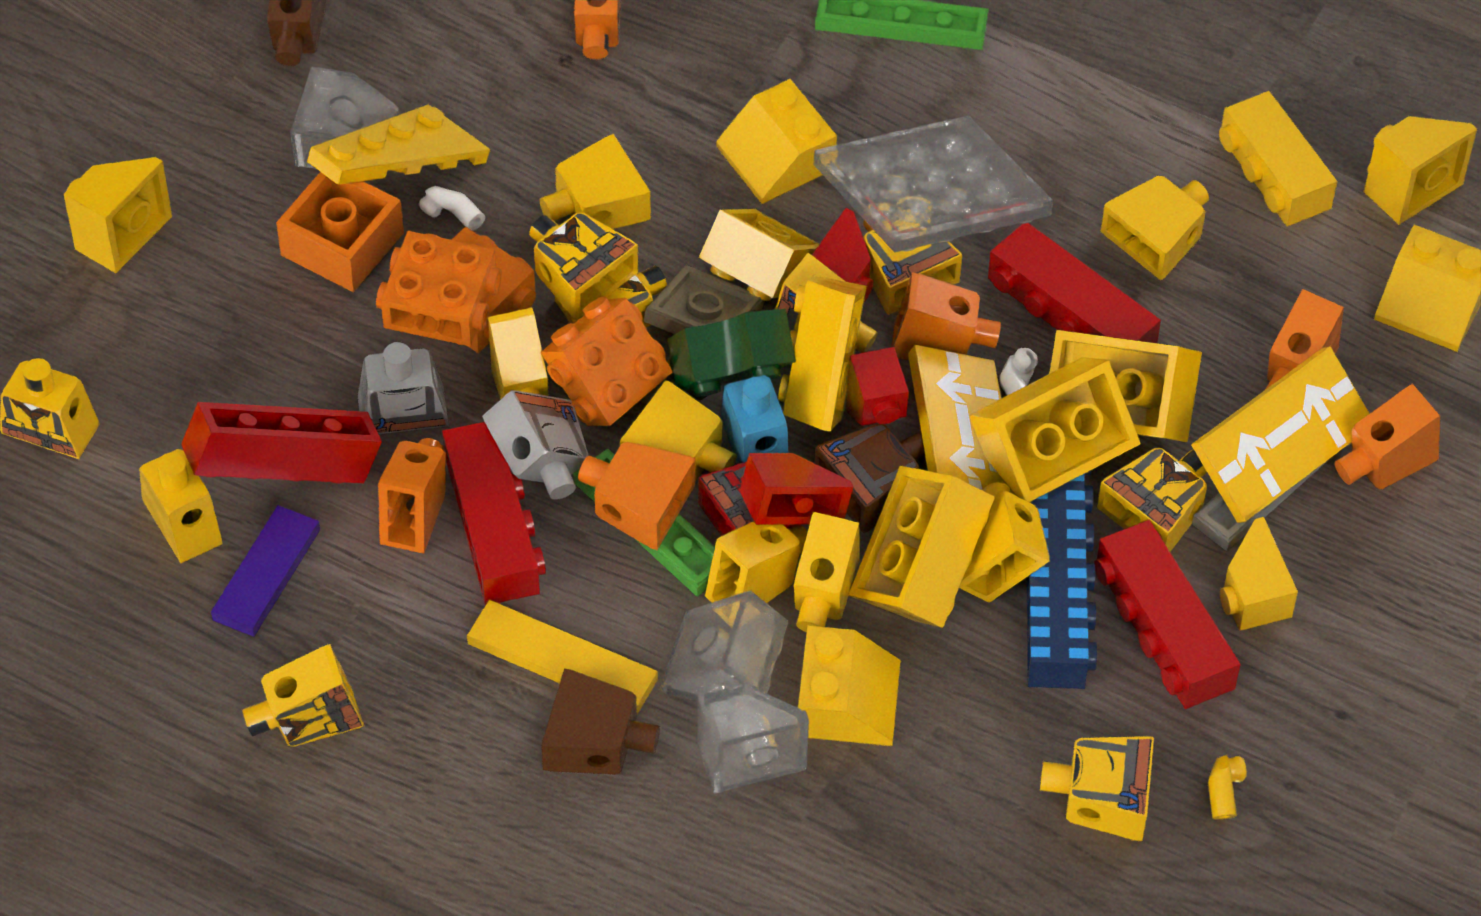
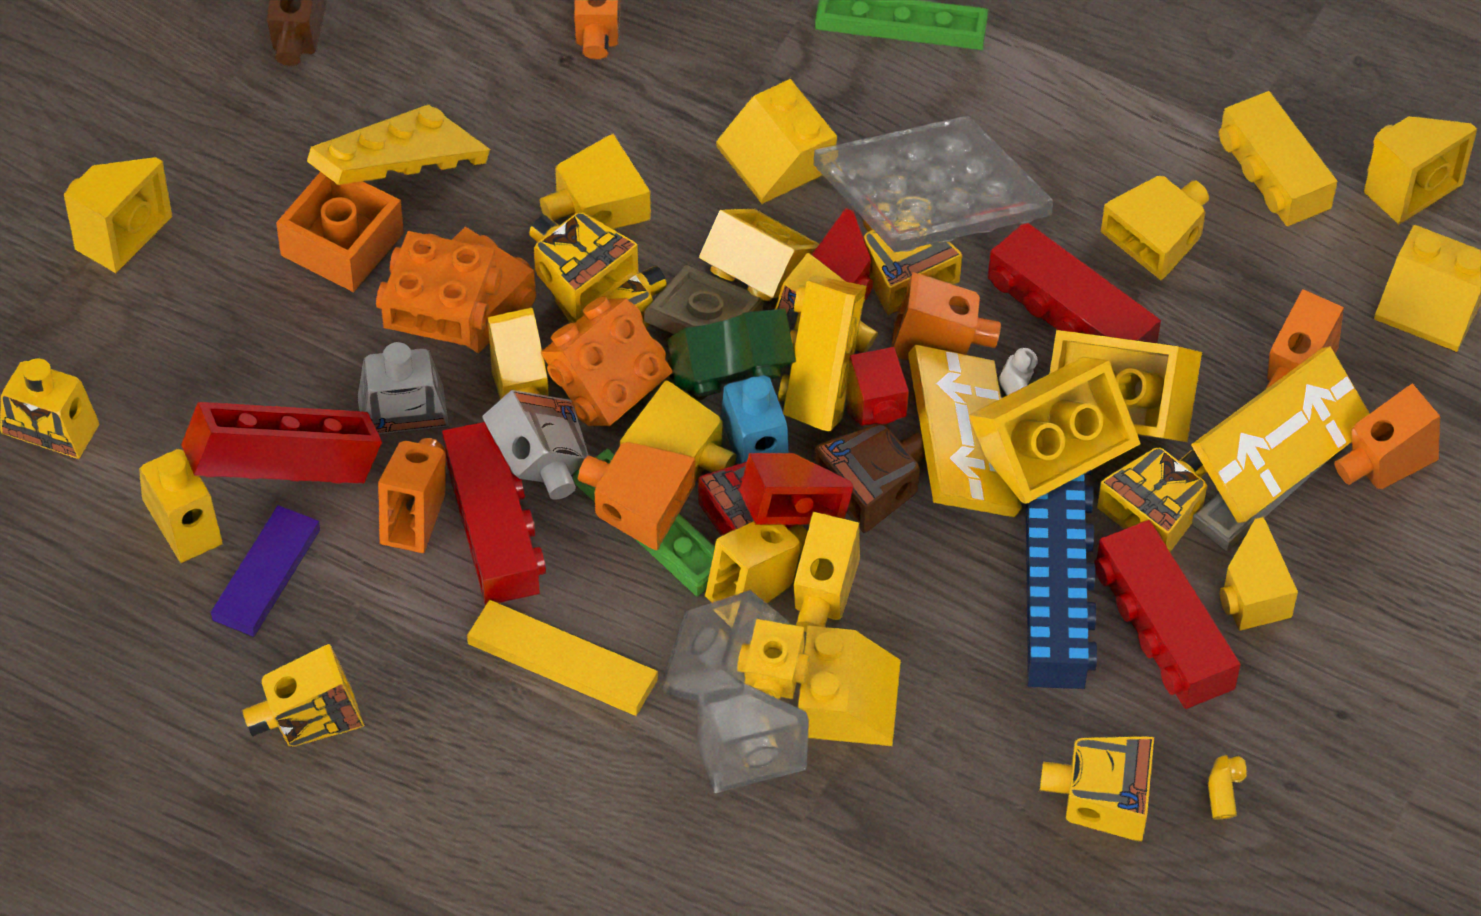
(335, 106): clear slope -> none
(453, 201): white arm -> none
(593, 727): reddish brown torso -> none
(774, 658): none -> yellow brick
(922, 545): yellow slope -> none
(1008, 546): yellow torso -> none

